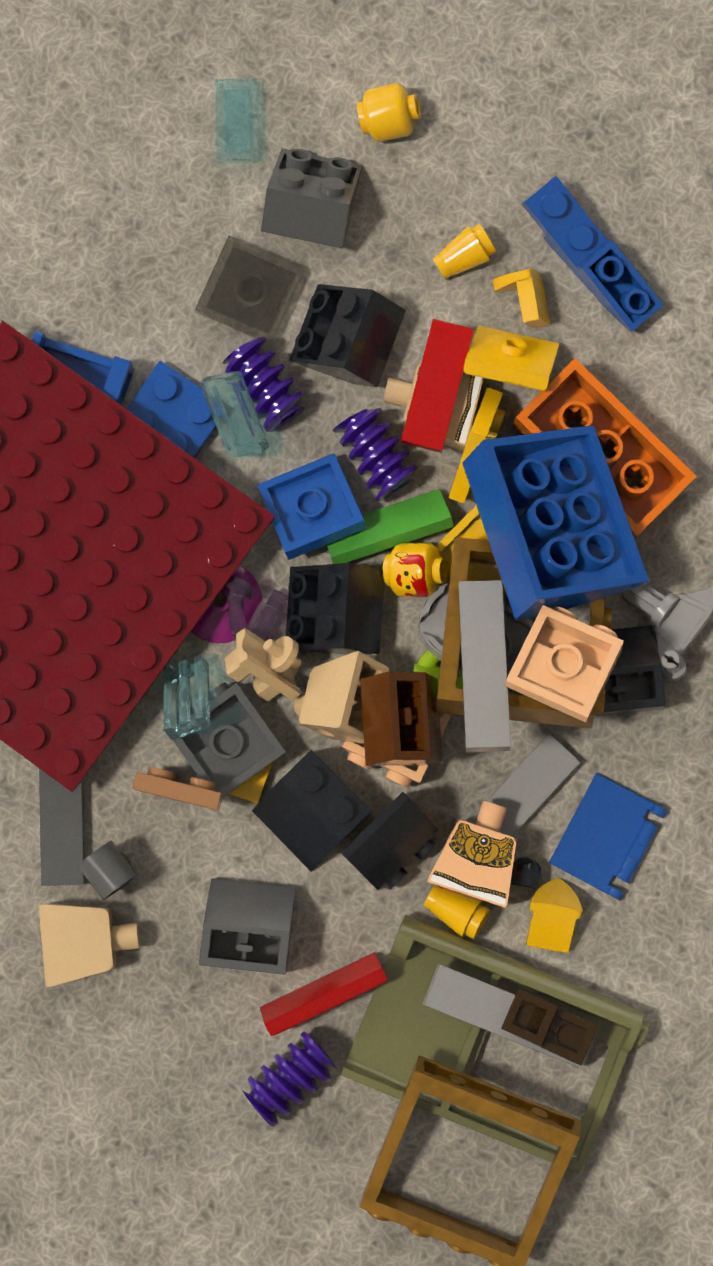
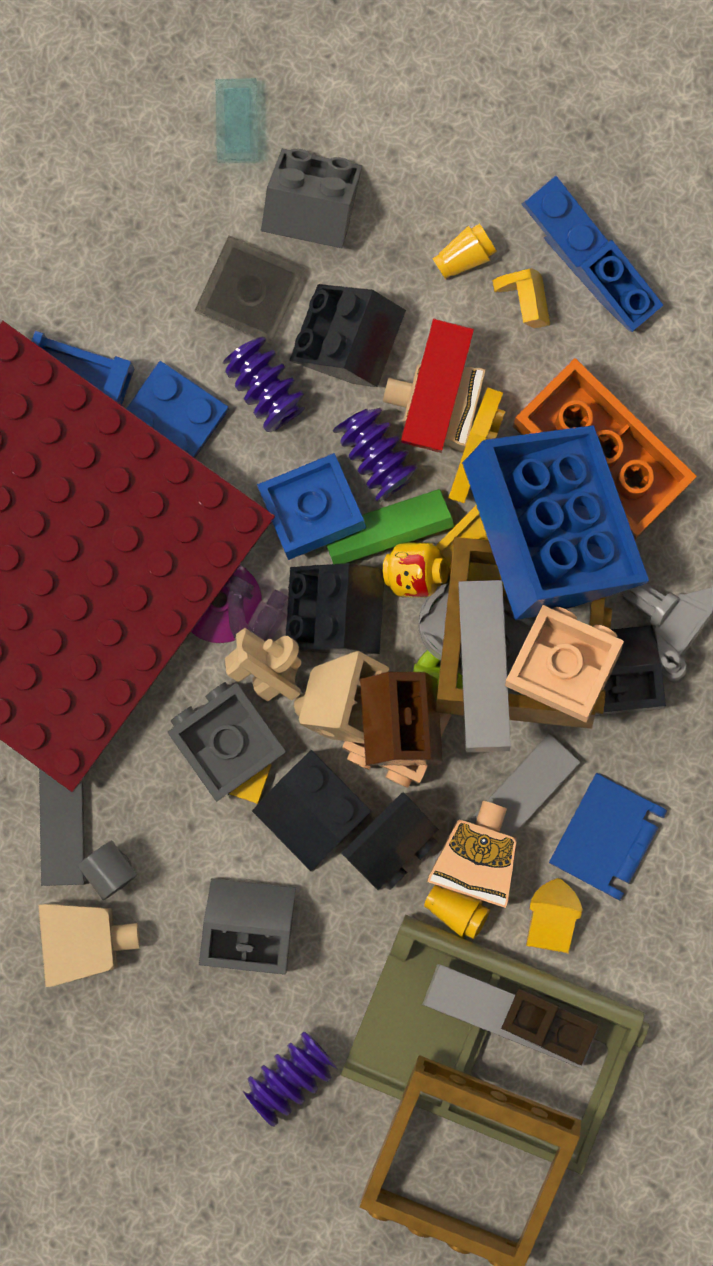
(164, 784): medium nougat plate -> none
(179, 700): clear light blue tile -> none
(234, 414): clear light blue tile -> none
(323, 994): red tile -> none
(388, 112): yellow head -> none
(511, 358): yellow plate -> none
(526, 873): black hinge -> none

